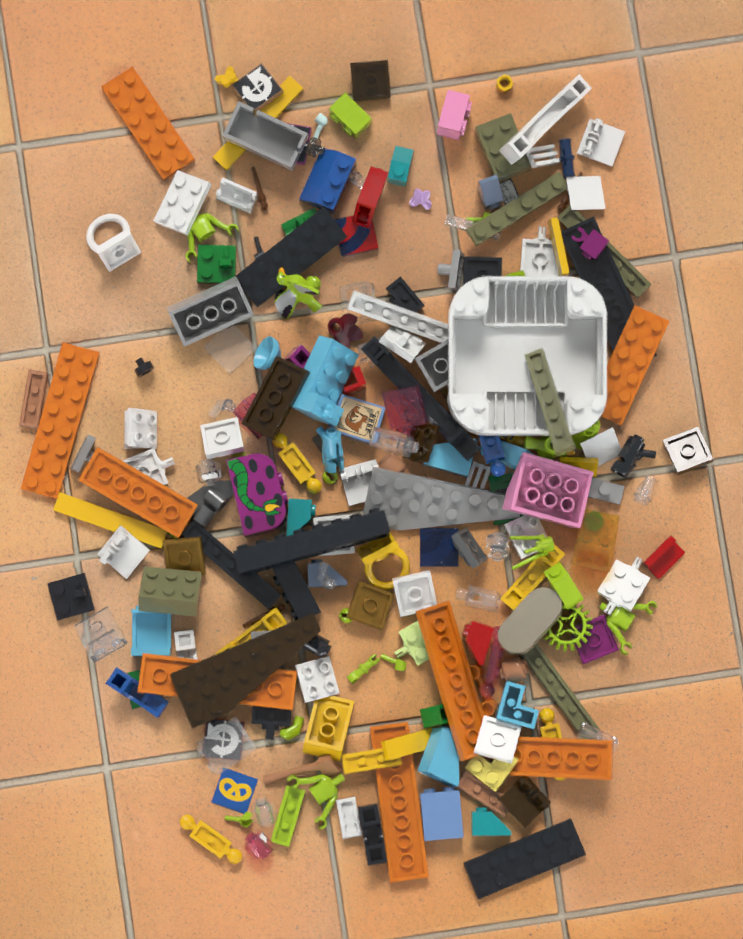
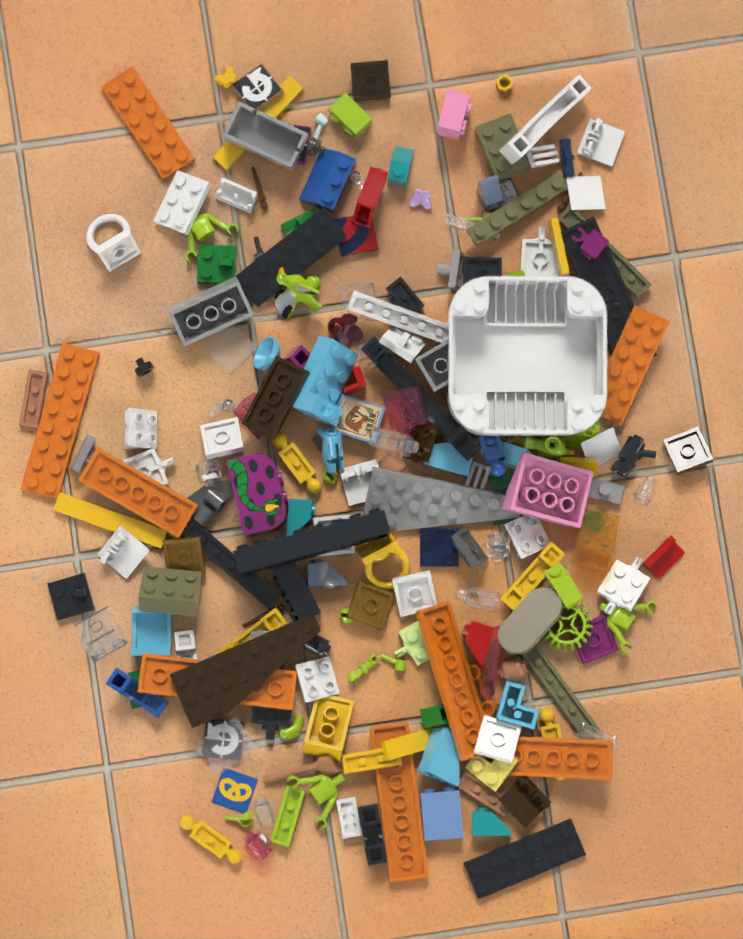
(542, 546): lime plant -> none
(549, 402): olive plate -> none

